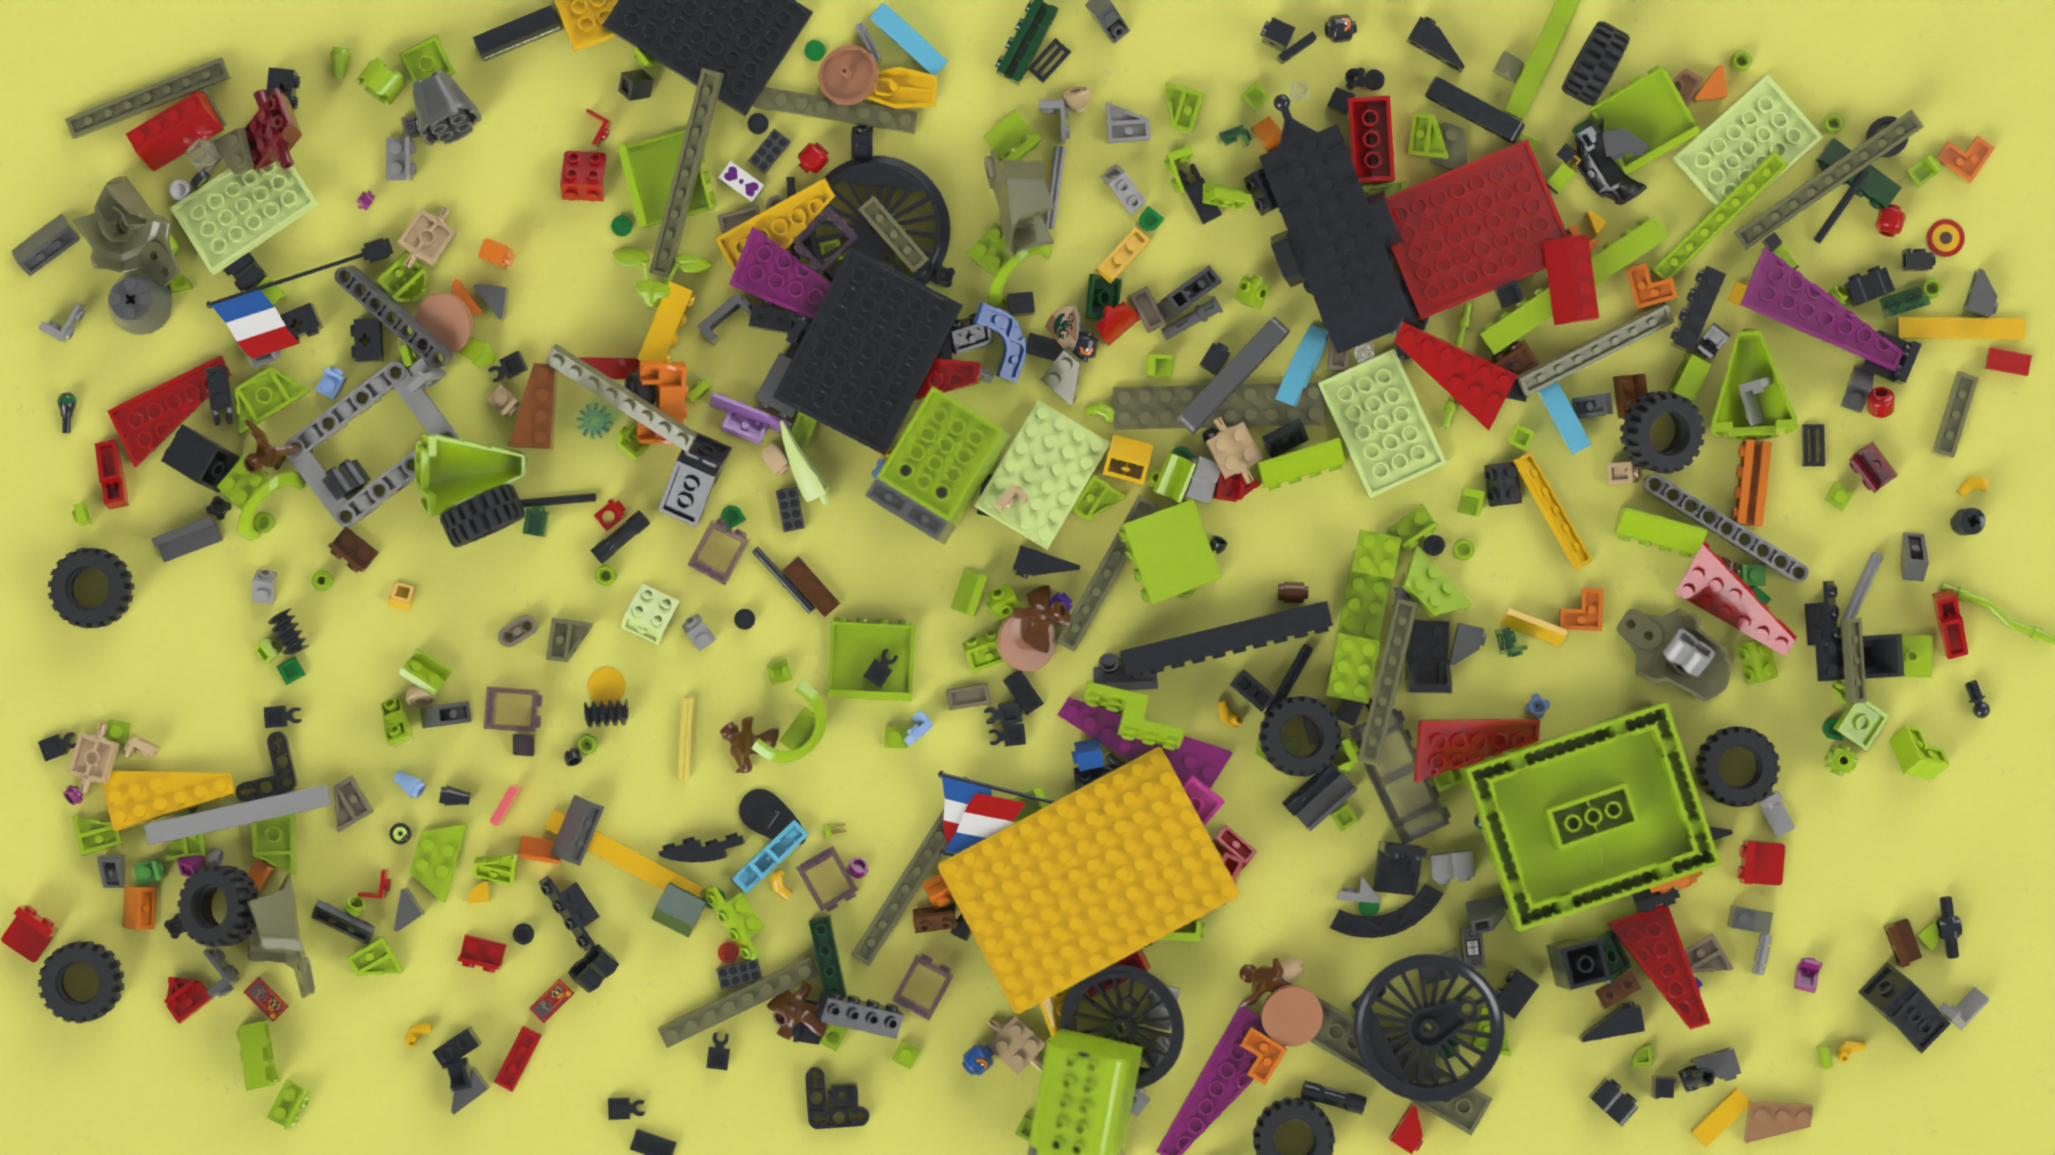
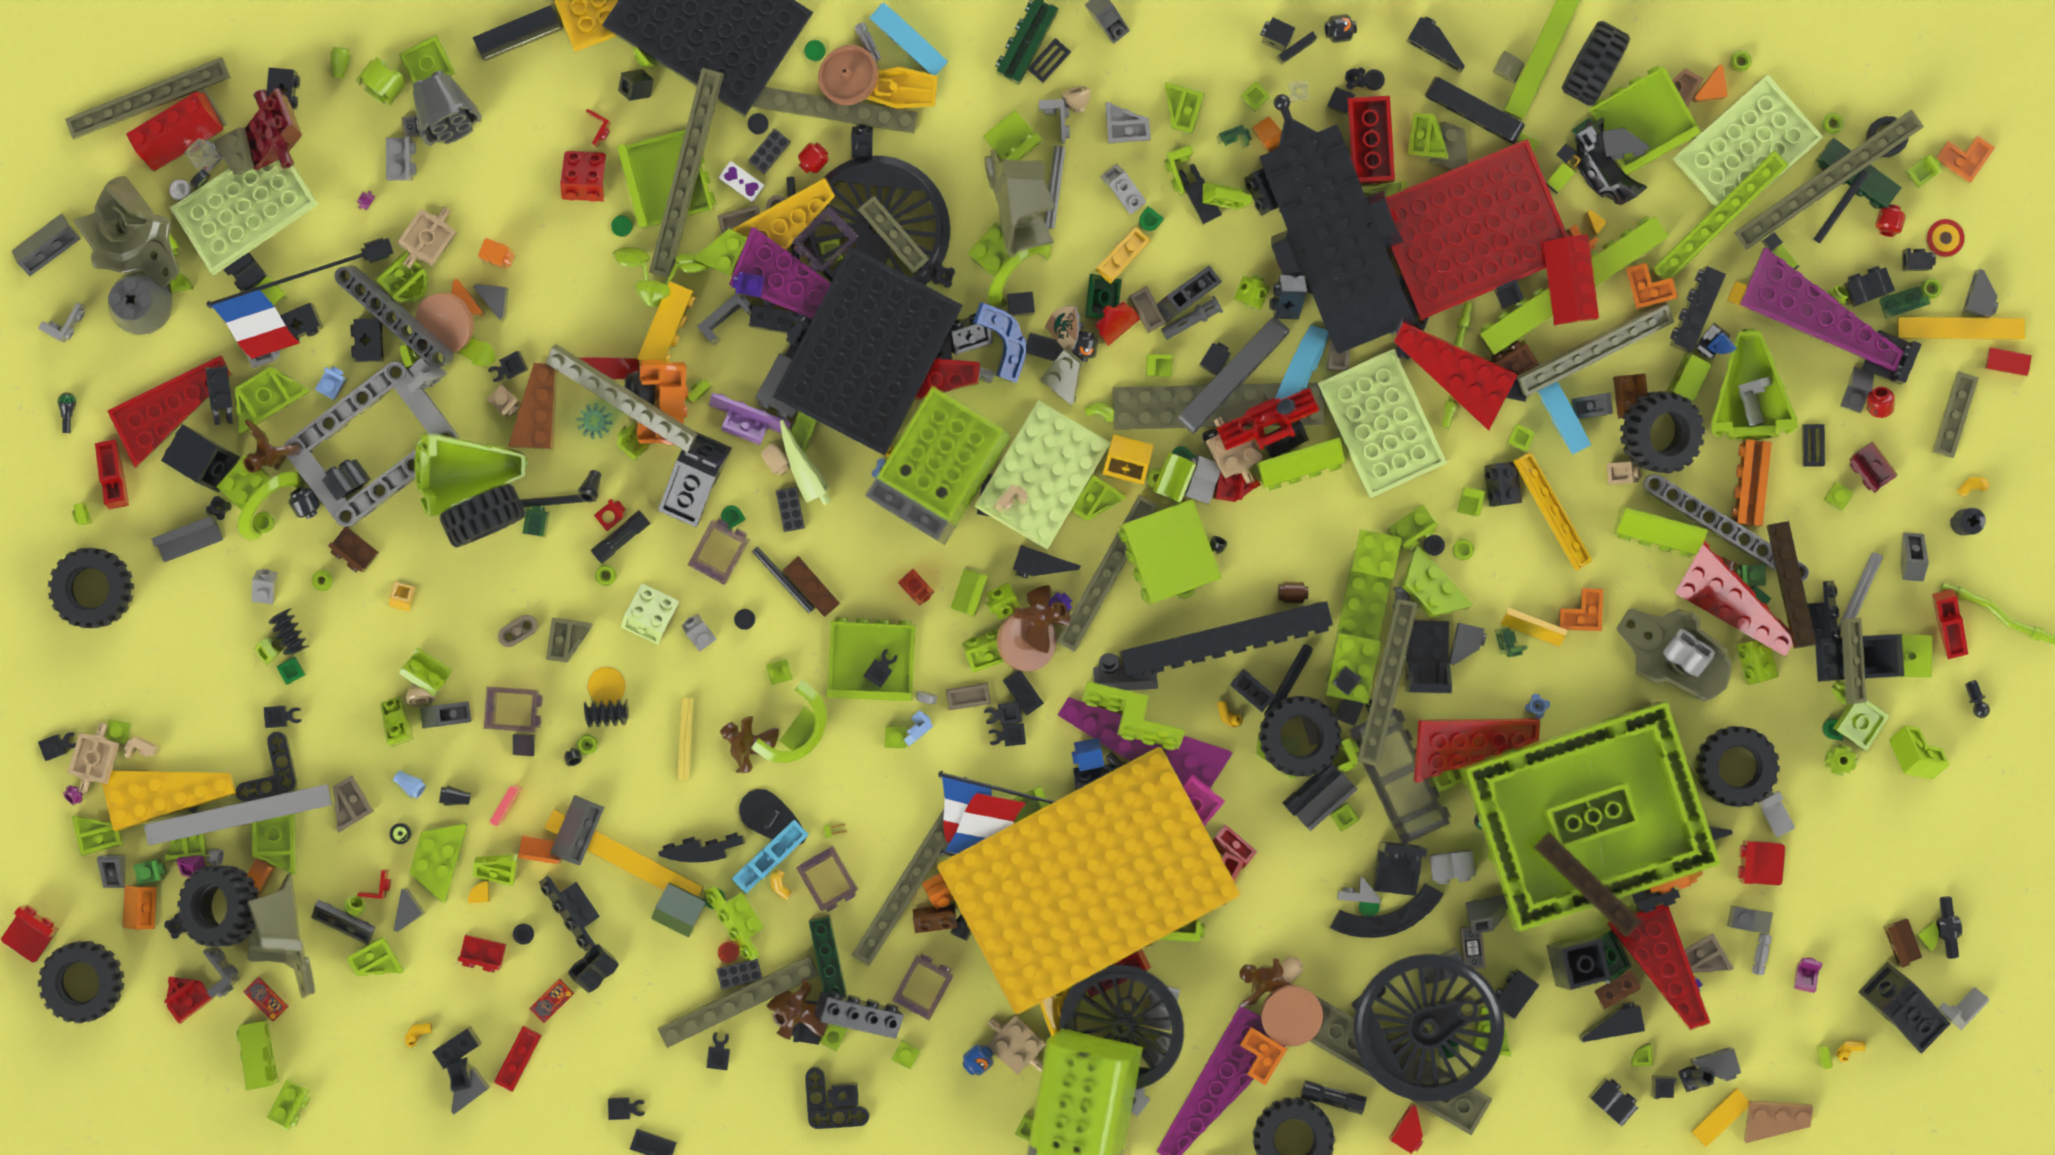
(304, 502): none -> black head
(590, 487): none -> black cone
(723, 252): none -> lime wing
(748, 284): none -> dark purple bracket
(857, 868): magenta plate -> none
(916, 587): none -> clear red bracket
(926, 697): none -> light grey tile
(1265, 414): none -> red piece
(1288, 297): none -> black brick
(1346, 680): none -> black panel
(1359, 352): clear plate -> none
(1587, 884): none -> dark brown plate
(1721, 345): none -> blue tile
(1791, 585): none -> dark brown plate

